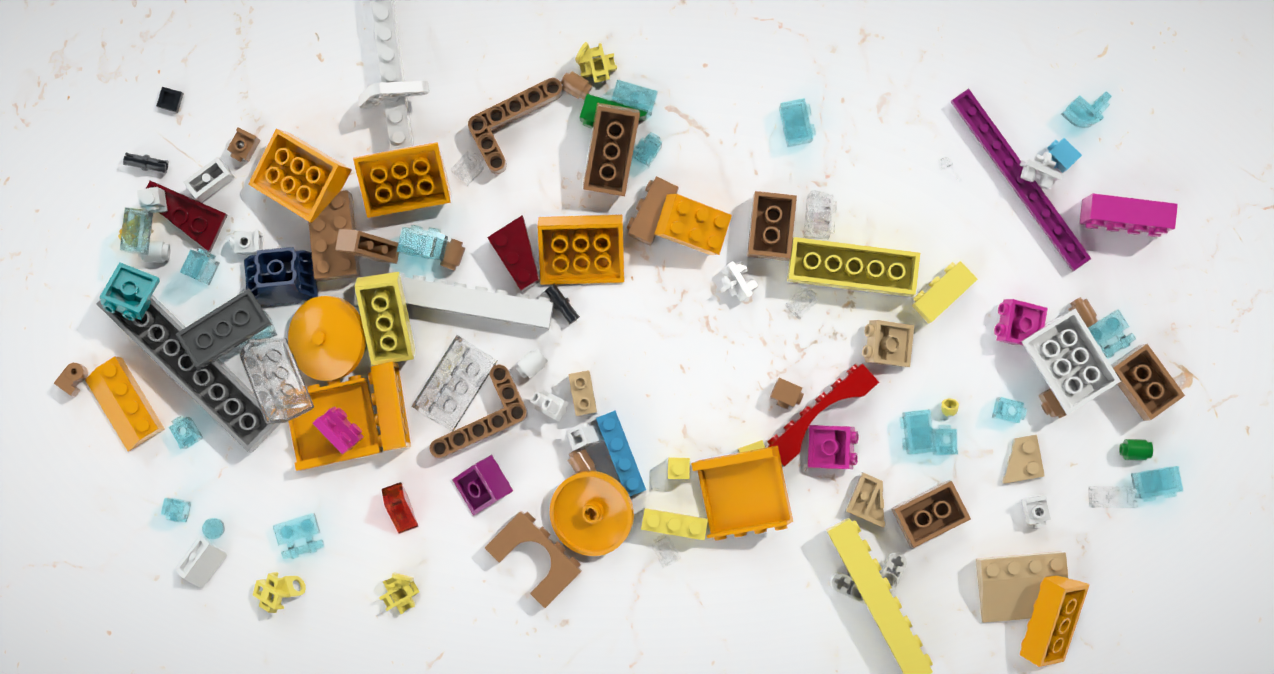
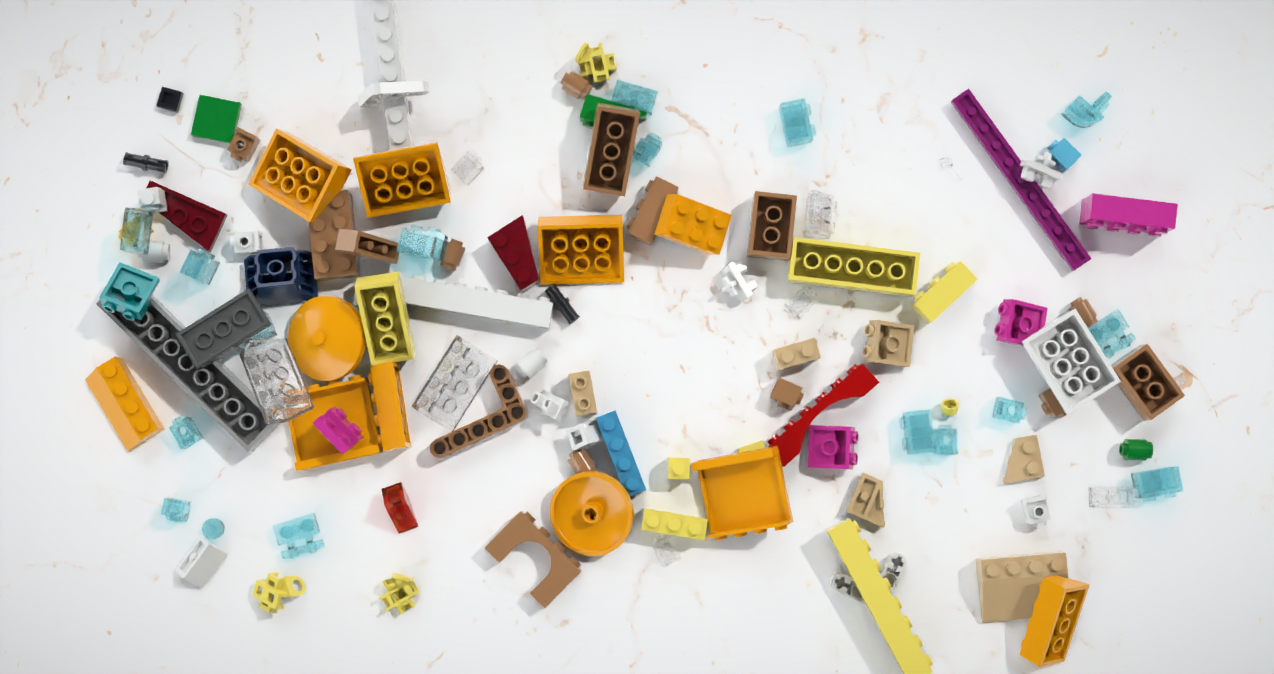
(71, 377): medium nougat leg -> none
(209, 179): white brick -> none
(216, 119): none -> green tile
(482, 484): magenta slope -> none
(509, 116): medium nougat beam -> none
(796, 354): none -> tan brick
(930, 513): medium nougat brick -> none

